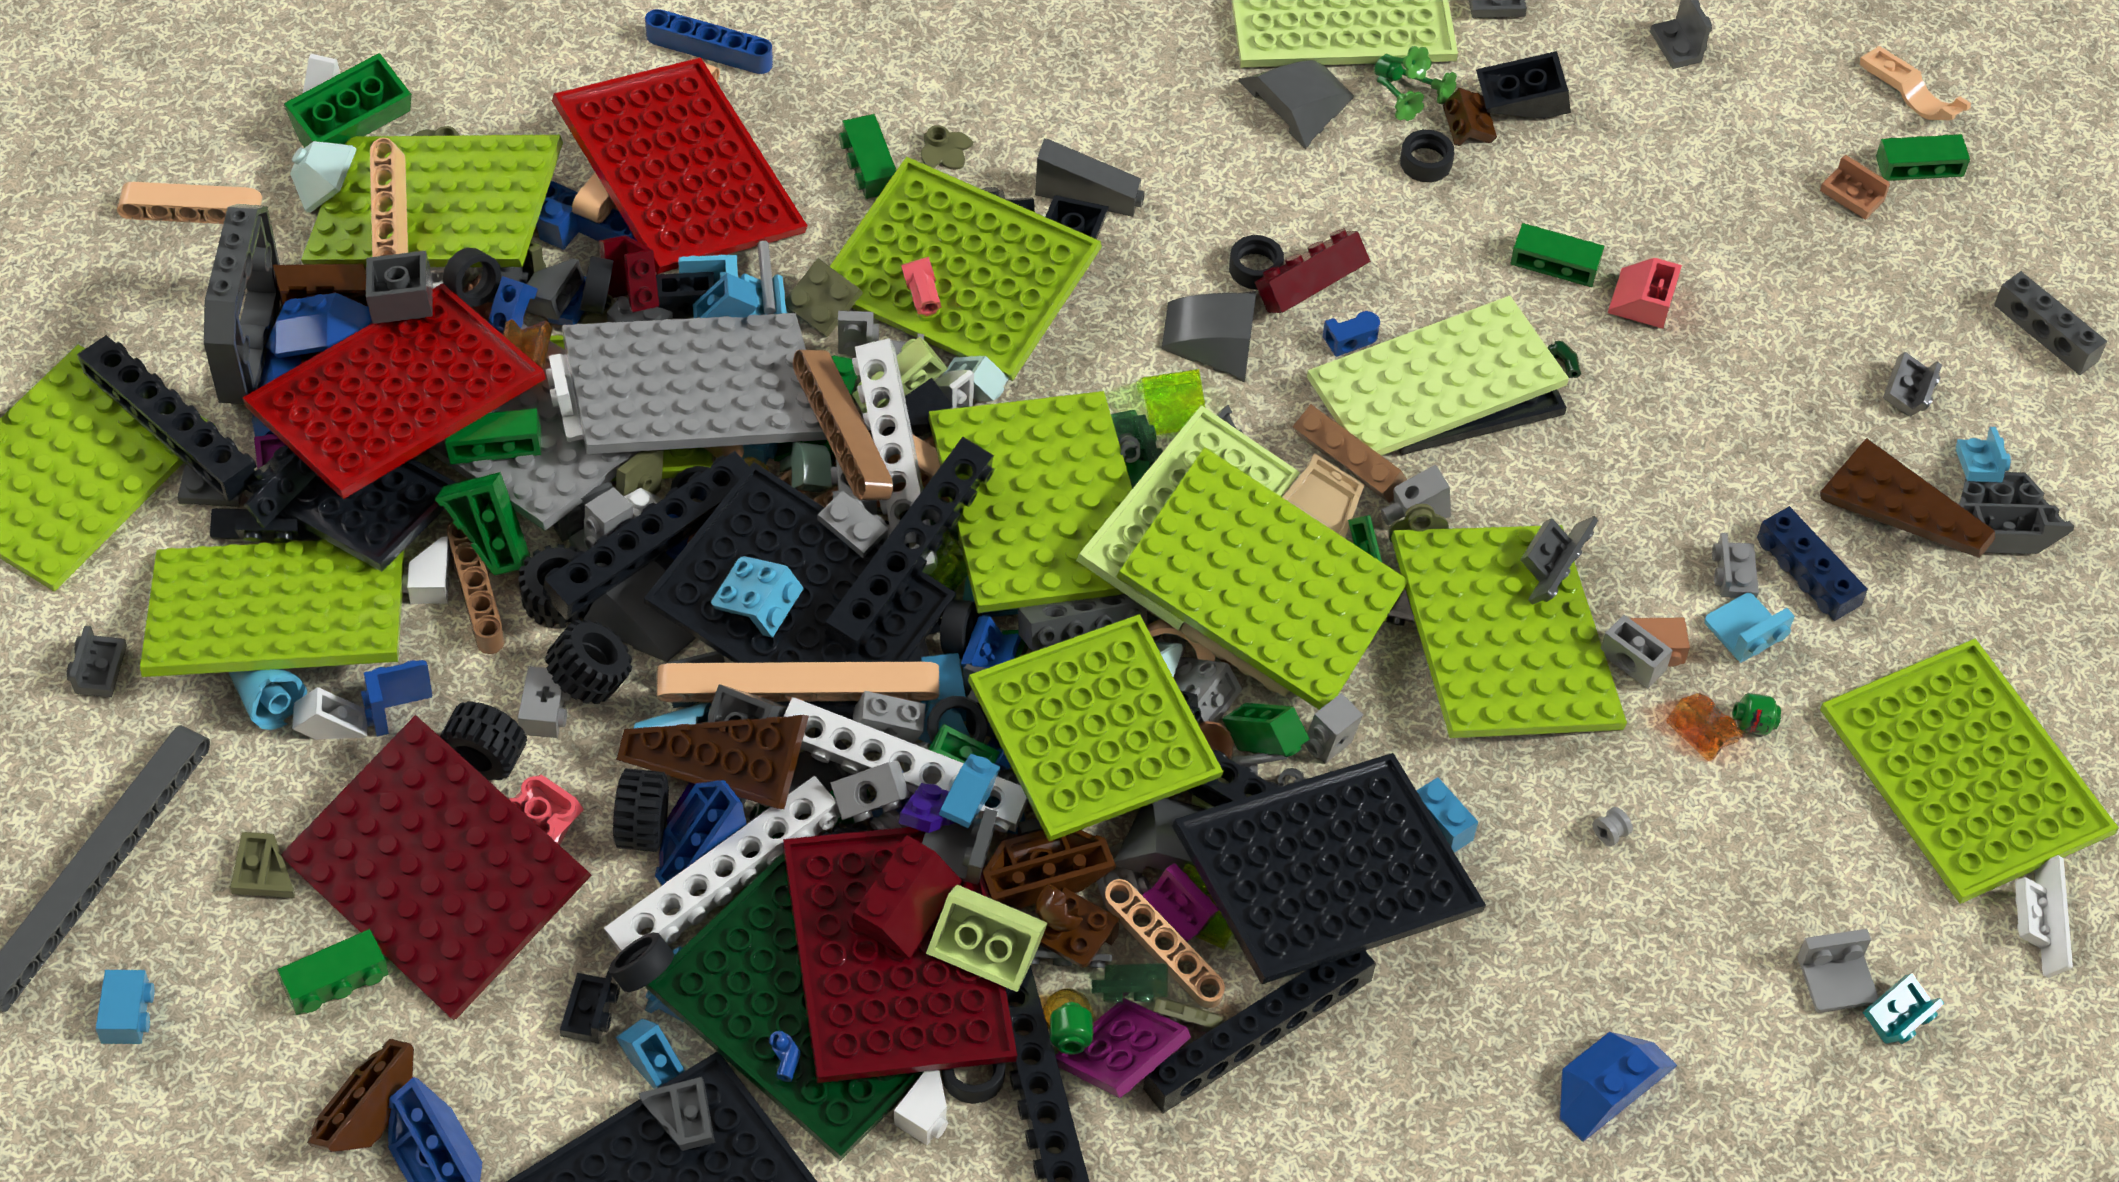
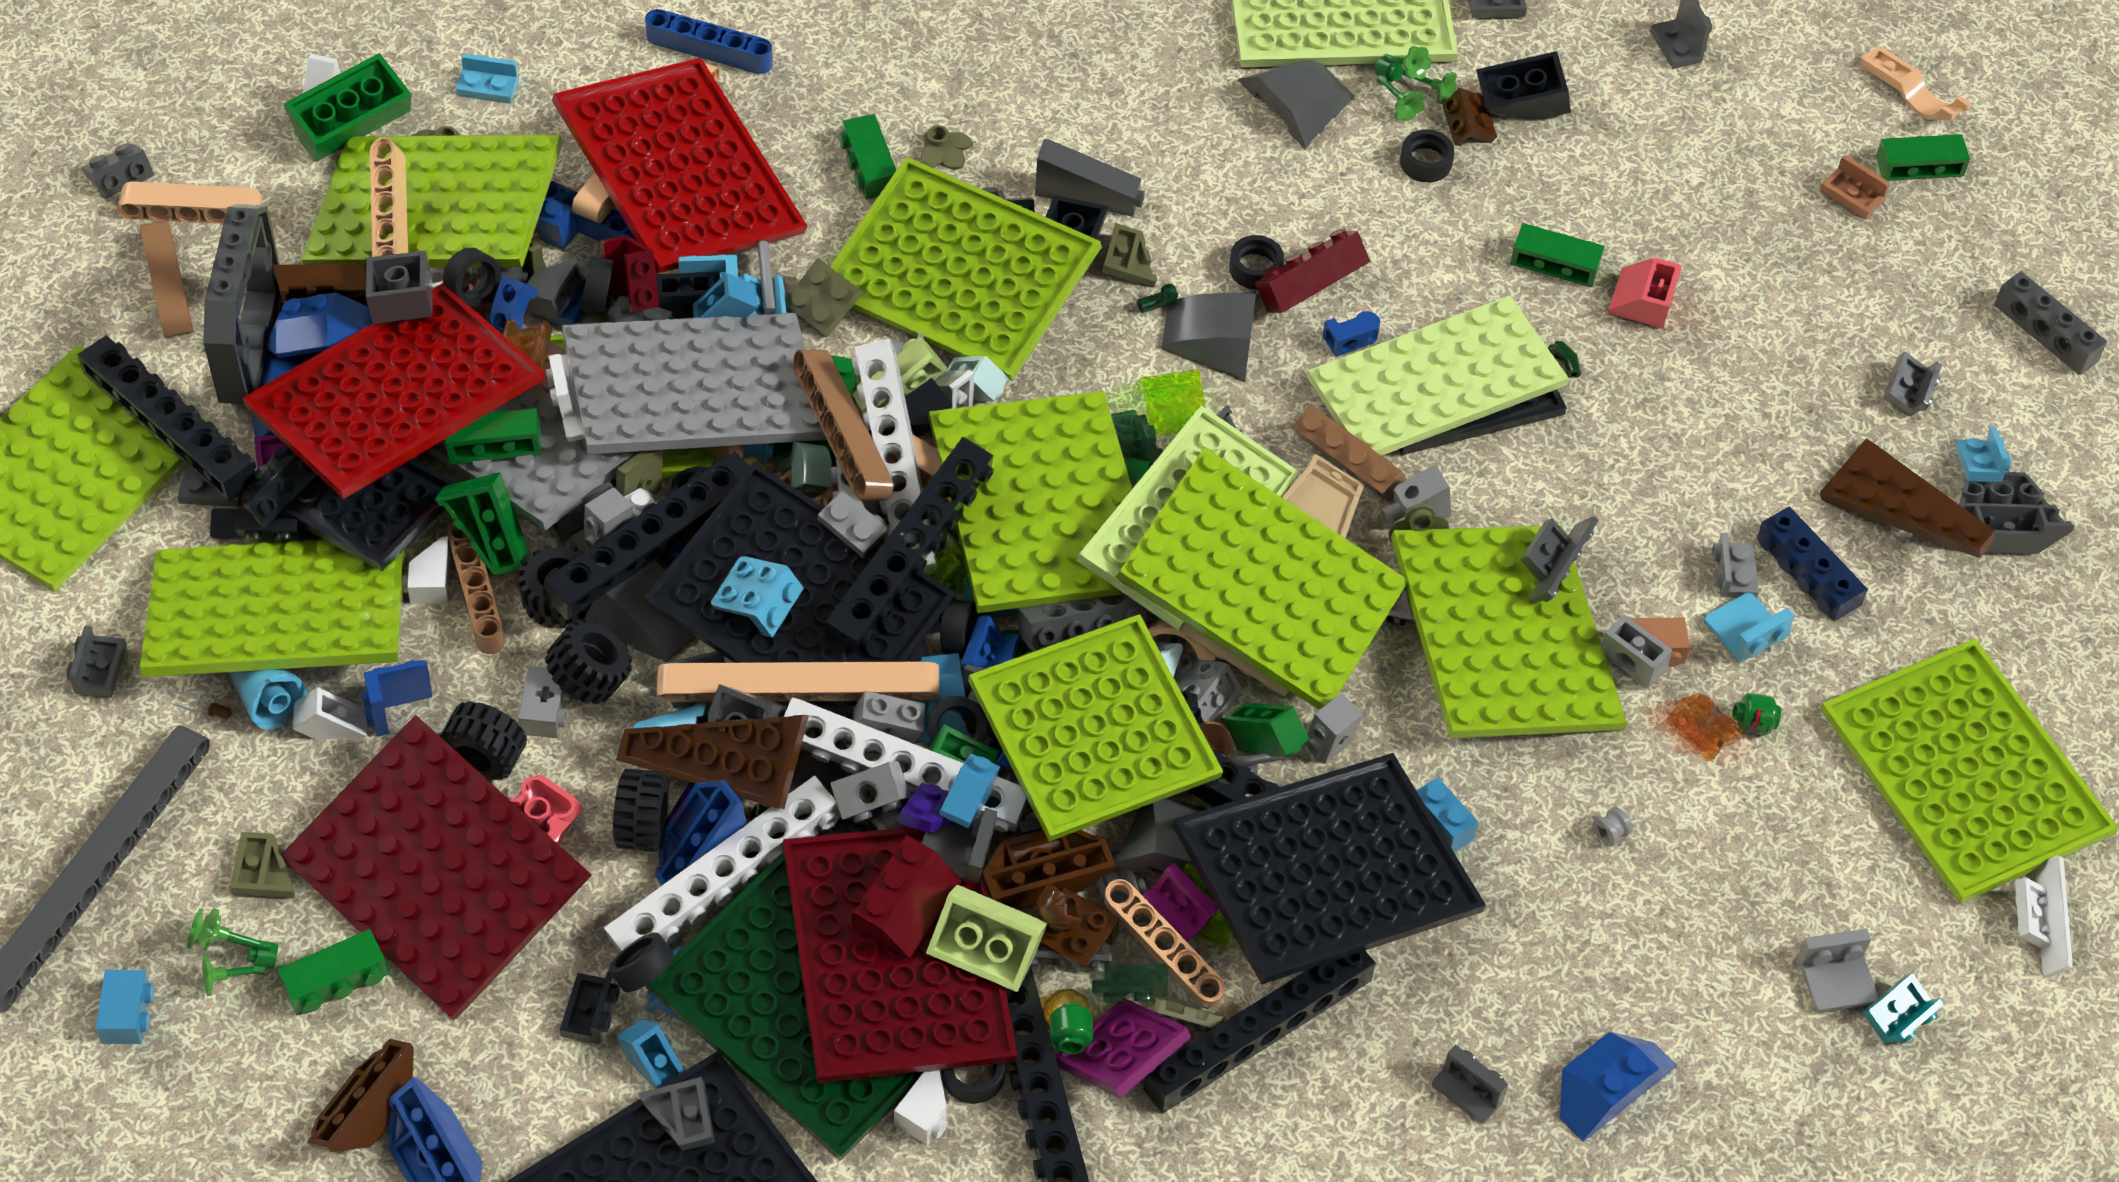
(114, 170): none -> dark grey bracket
(166, 278): none -> medium nougat beam
(214, 708): none -> reddish brown piece
(260, 953): none -> plant
(320, 171): light aqua slope -> none
(487, 78): none -> medium azure bracket
(787, 1053): blue arm -> none
(854, 330): light grey bracket -> none
(920, 281): coral piece -> none
(1128, 257): none -> olive wing
(1129, 447): dark grey pin -> none
(1166, 297): none -> dark green arm
(1285, 776): dark grey pin -> none
(1364, 535): green slope -> none
(1470, 1084): none -> dark grey bracket

